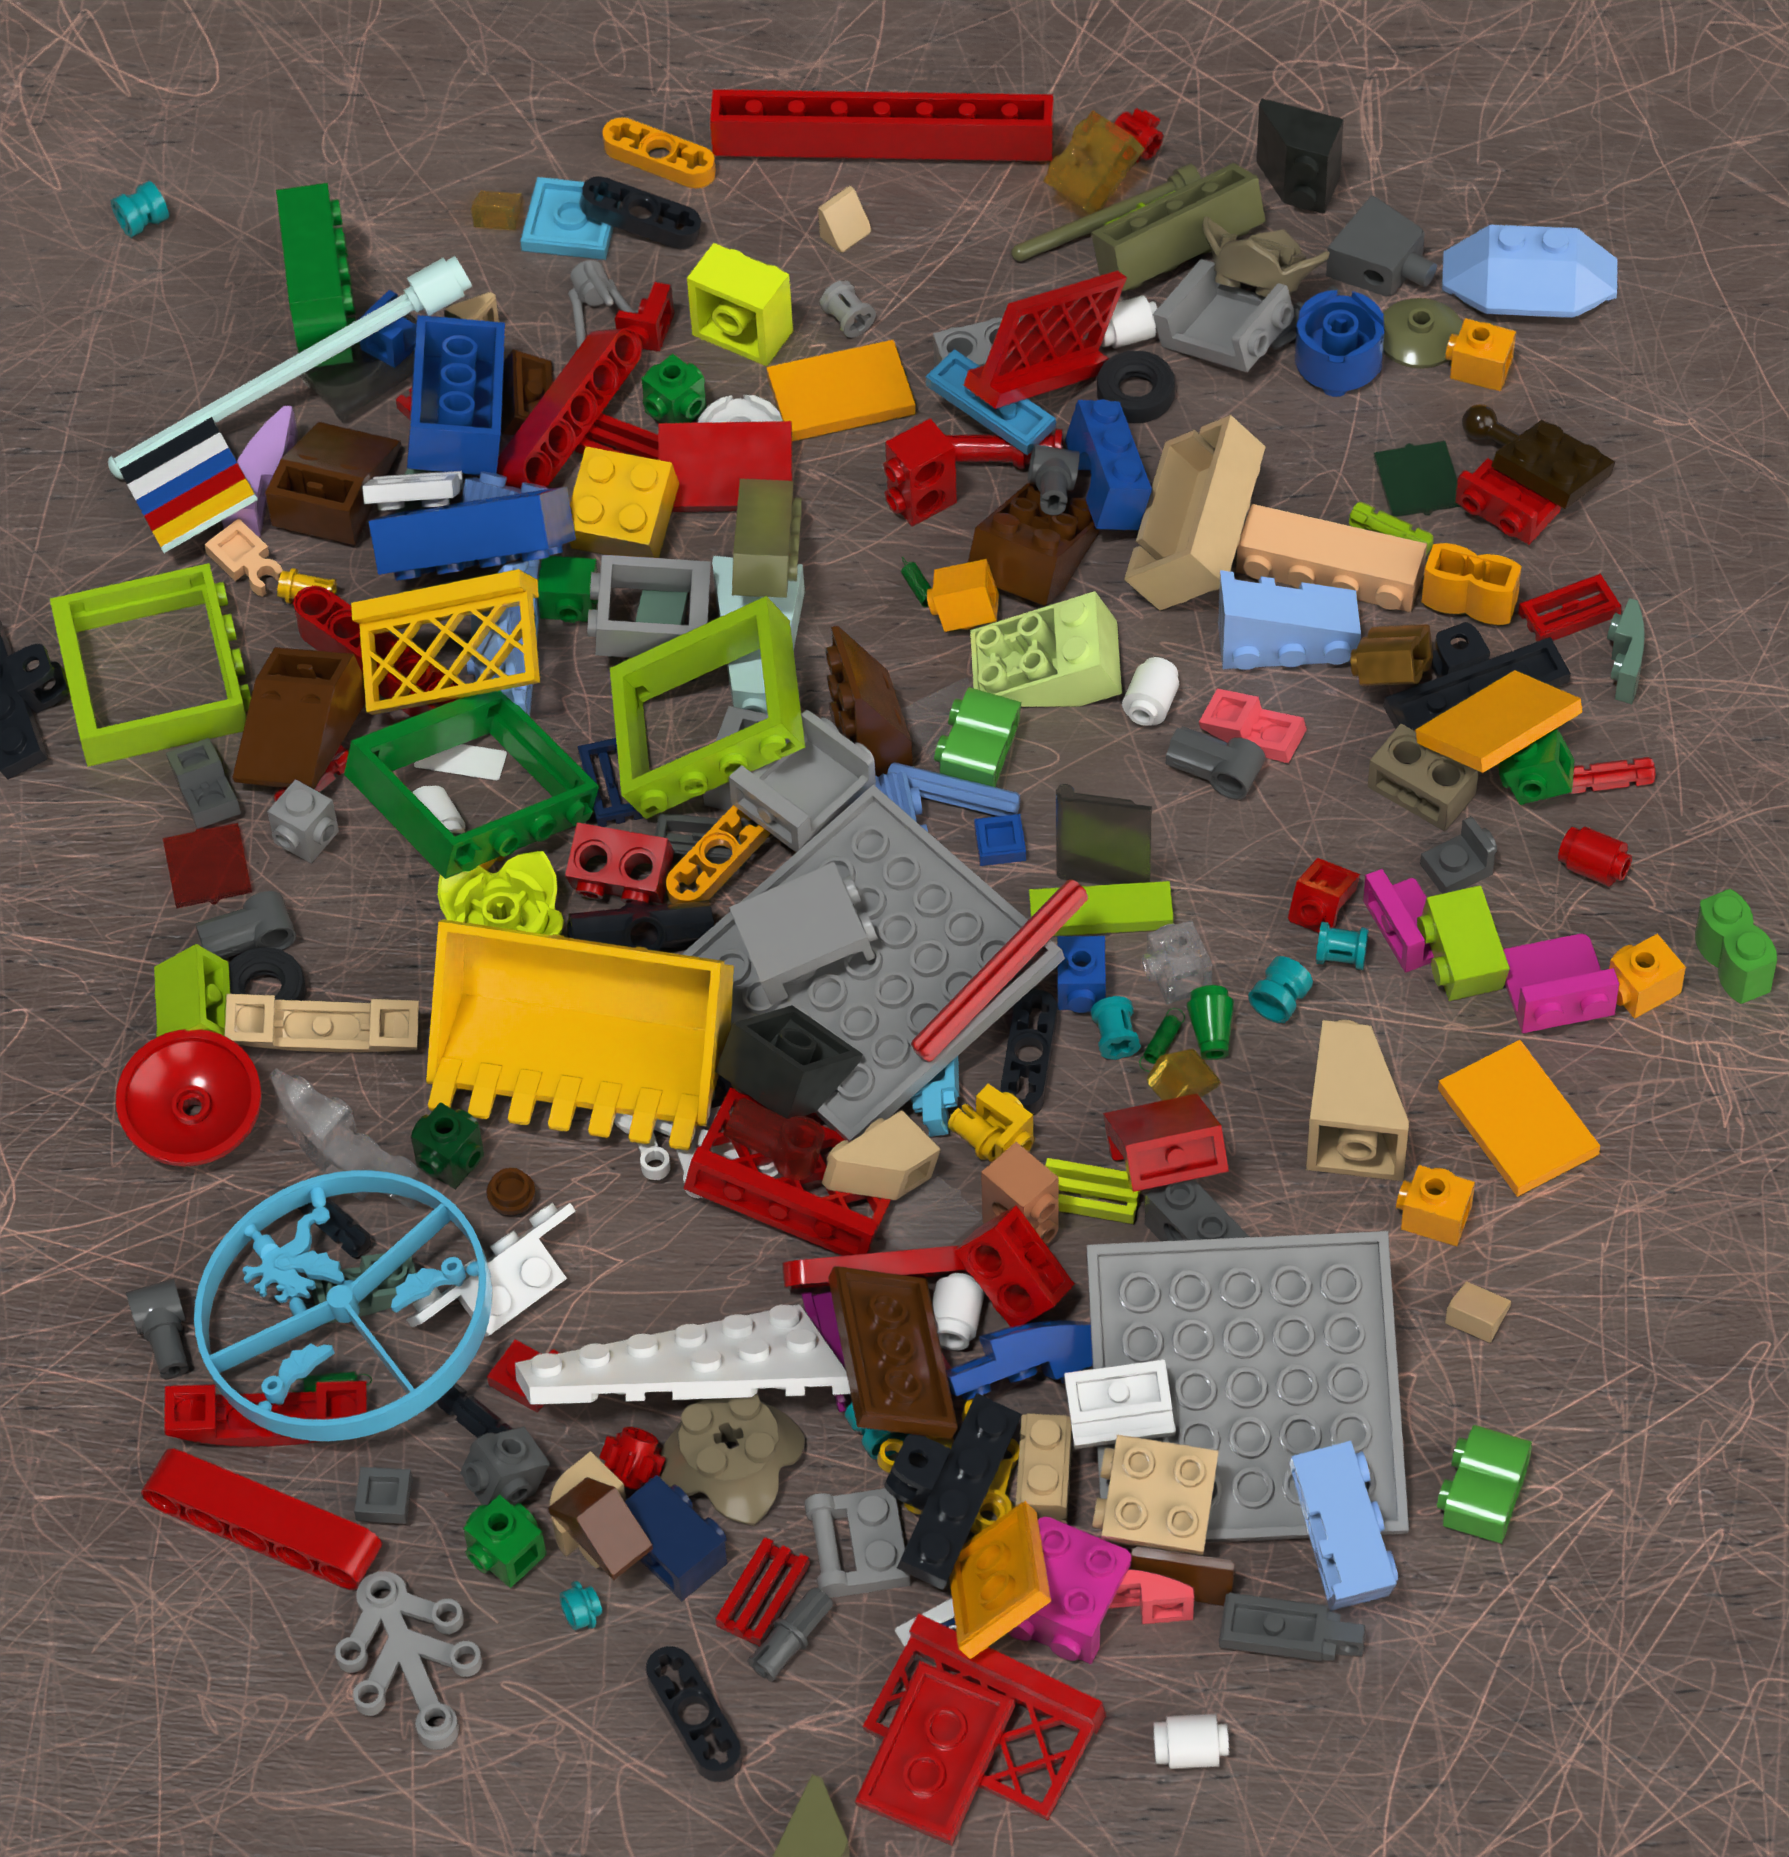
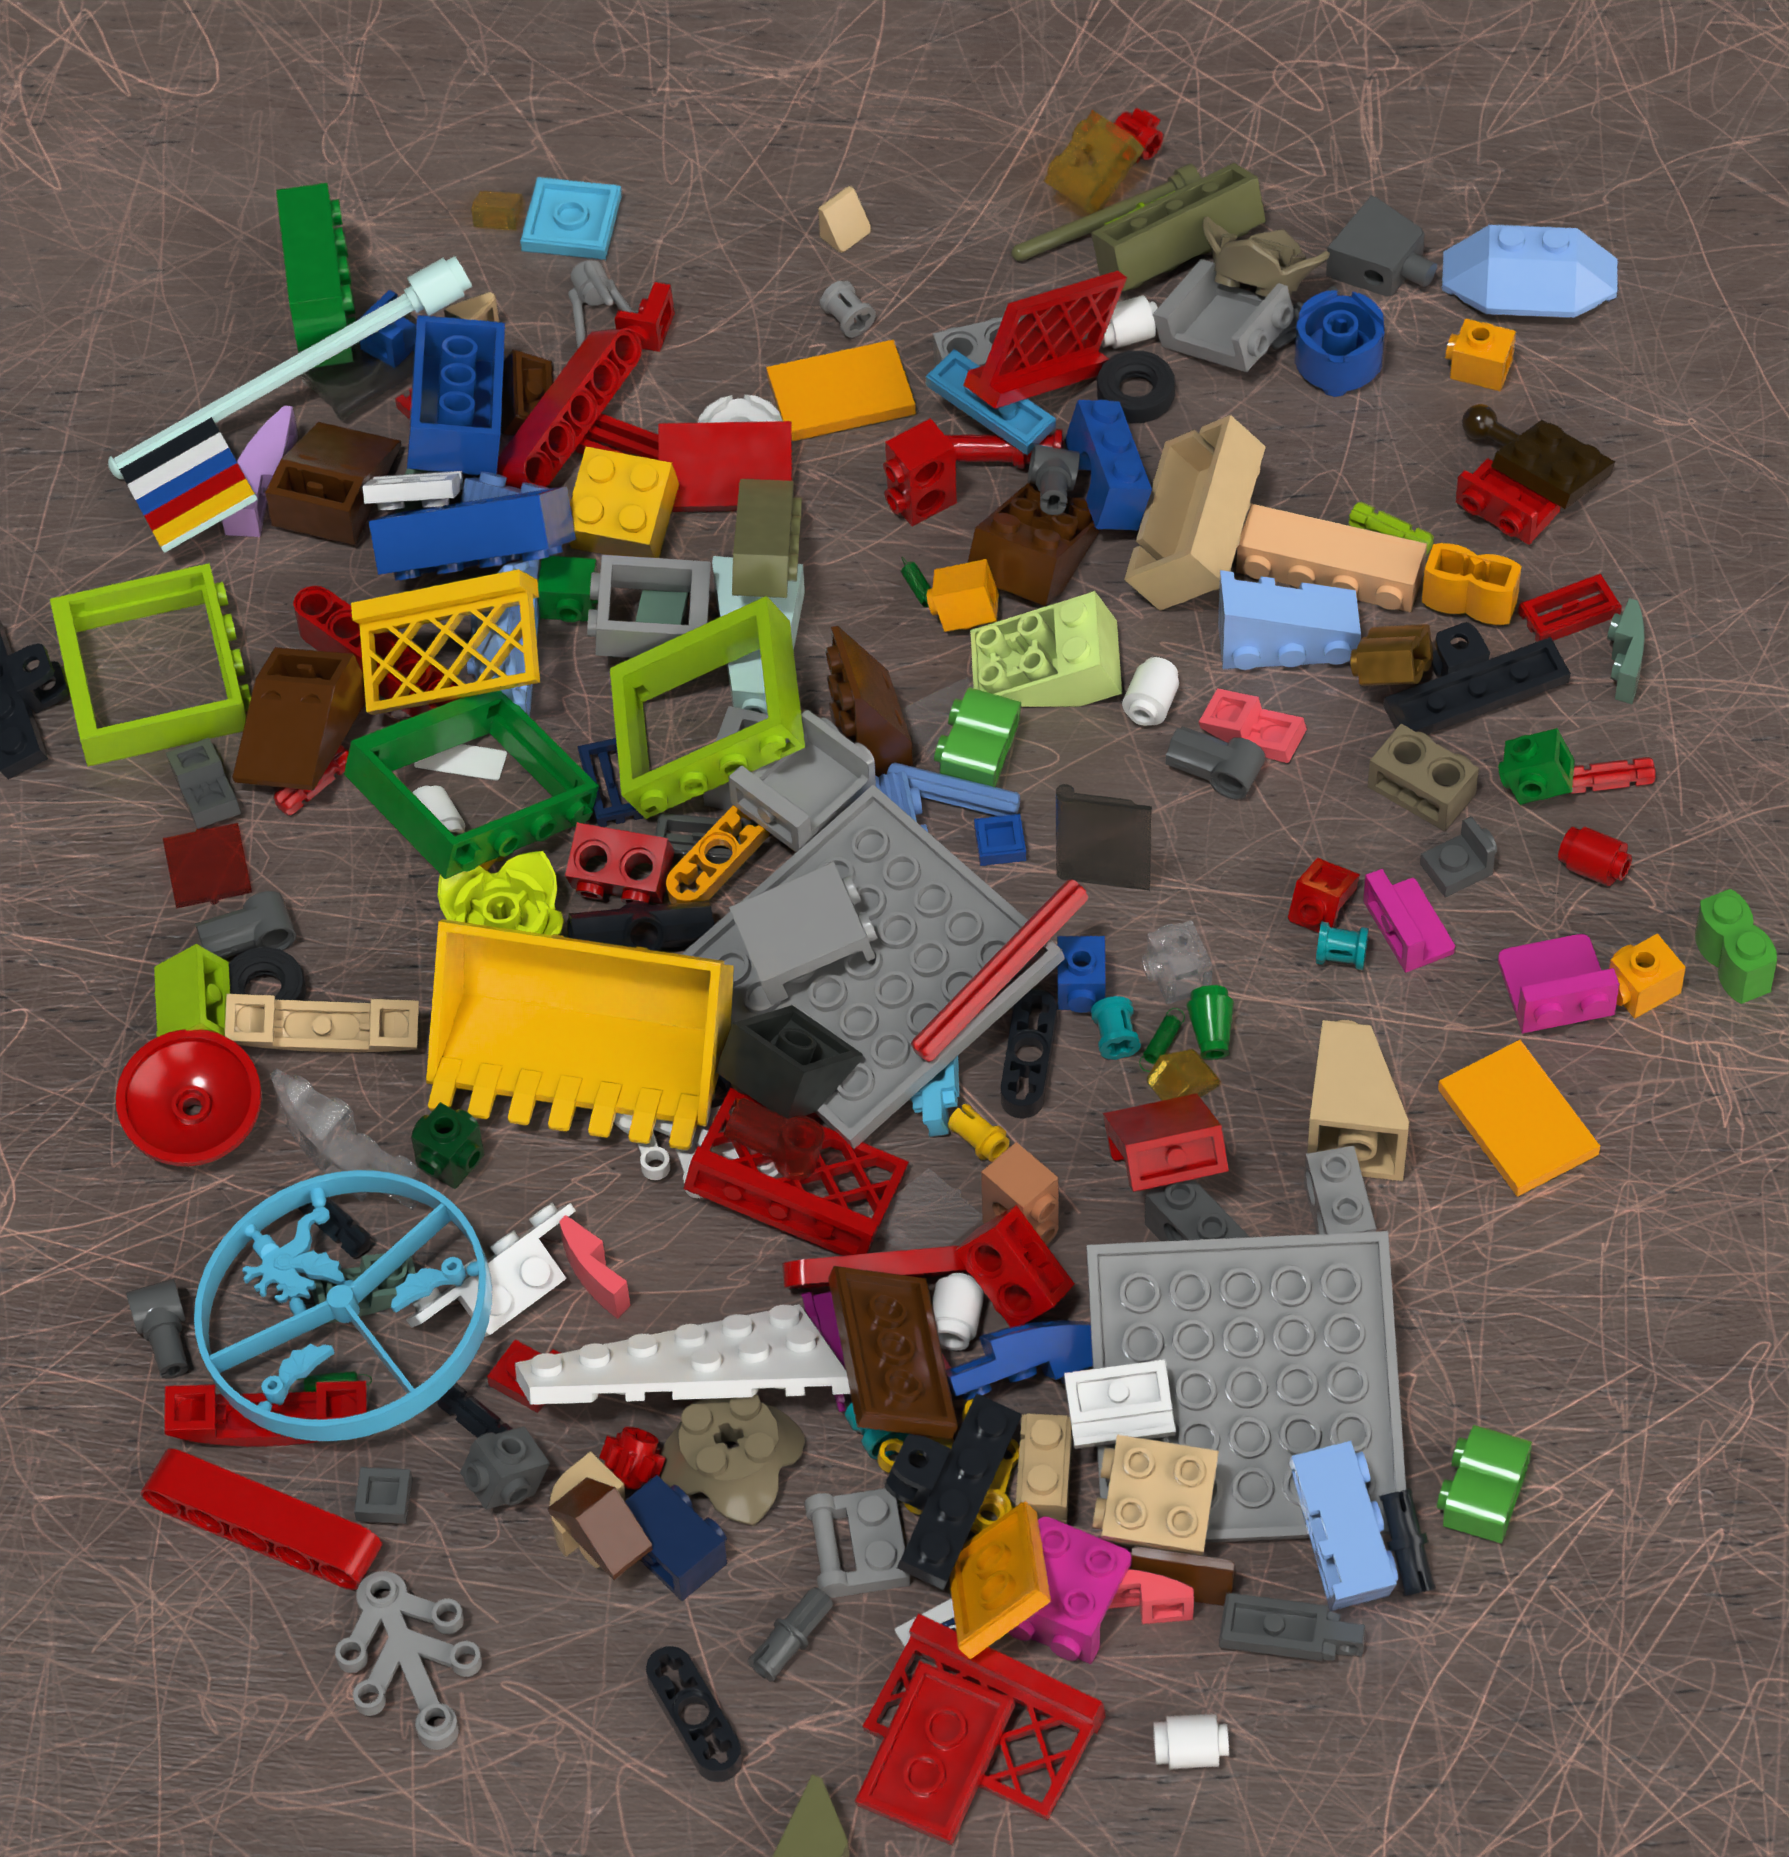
(139, 209): teal wheel -> none
(242, 553): light nougat plate -> none
(292, 582): yellow pin -> none
(303, 821): light grey brick -> none
(504, 1540): green brick -> none
(511, 1191): reddish brown plate -> none
(580, 1606): teal plate -> none
(588, 1262): none -> coral slope
(668, 167): light orange beam -> none
(672, 212): black beam -> none
(674, 391): green brick -> none
(740, 304): neon yellow brick -> none
(781, 1557): red tile -> none
(882, 125): red brick -> none
(883, 1161): tan slope -> none
(1008, 1112): yellow bracket -> none
(1094, 1183): neon yellow tile -> none
(1114, 908): lime tile -> none
(1278, 992): teal wheel -> none
(1299, 153): pearl dark grey slope -> none
(1337, 1192): none -> light grey brick
(1407, 1542): none -> black pin
(1417, 478): clear green piece -> none
(1419, 332): olive dish -> none
(1435, 1204): light orange brick -> none
(1463, 943): lime brick -> none
(1477, 1311): tan slope -> none
(1498, 721): light orange tile -> none

